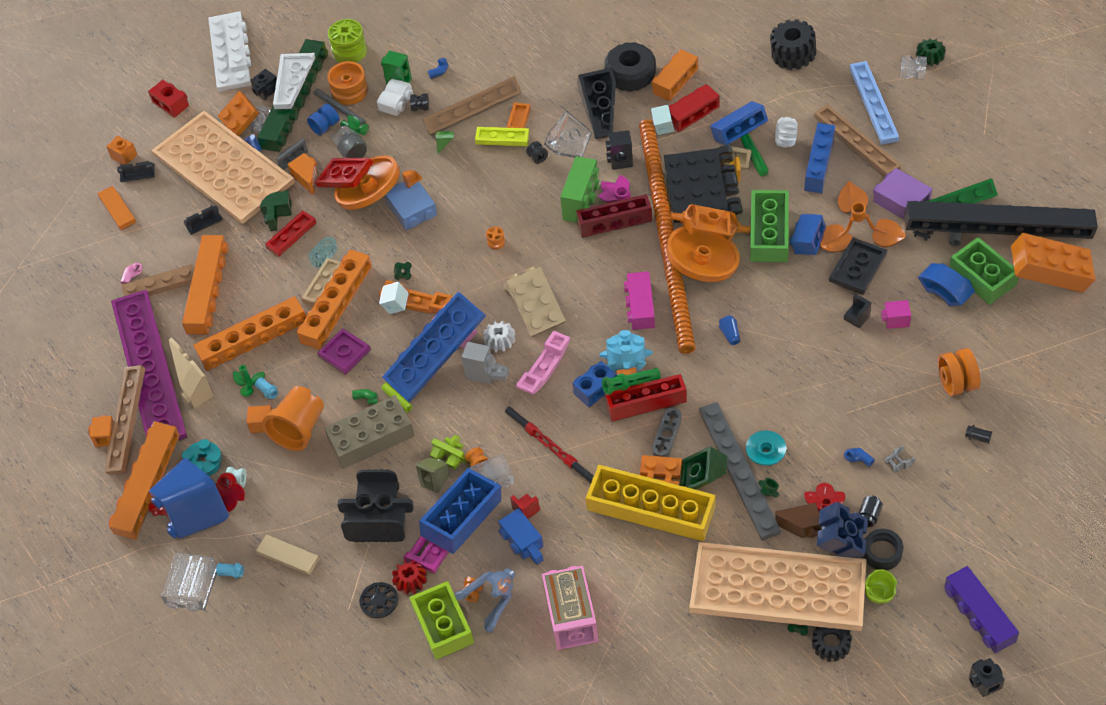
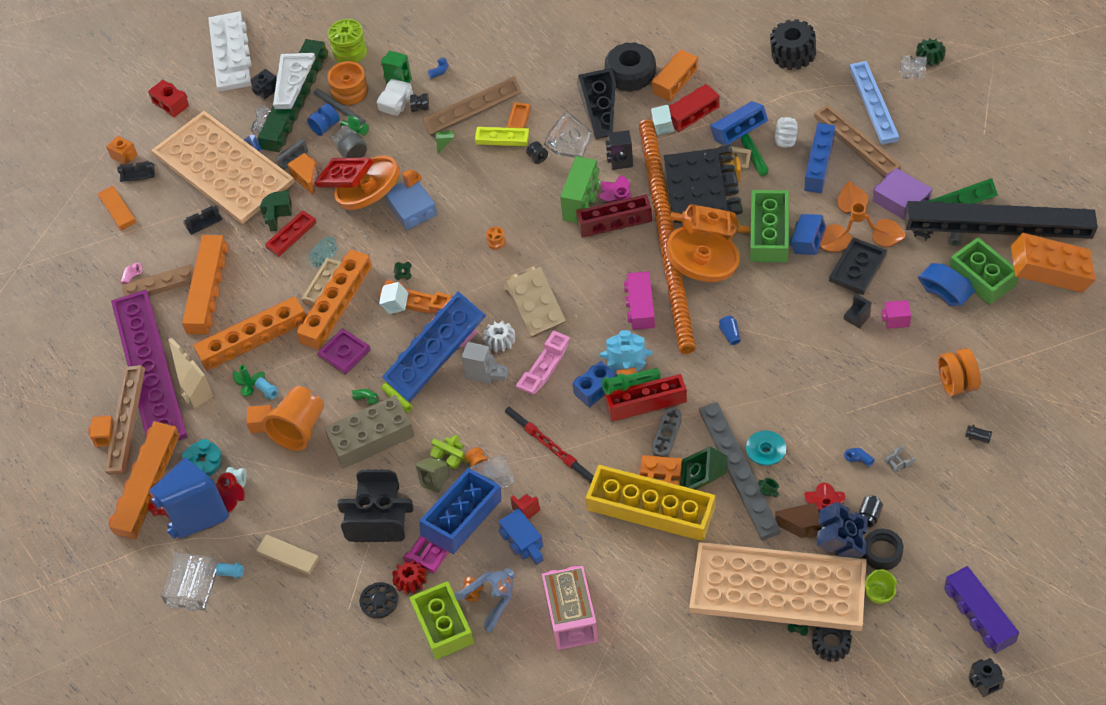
(238, 113): orange plate -> none

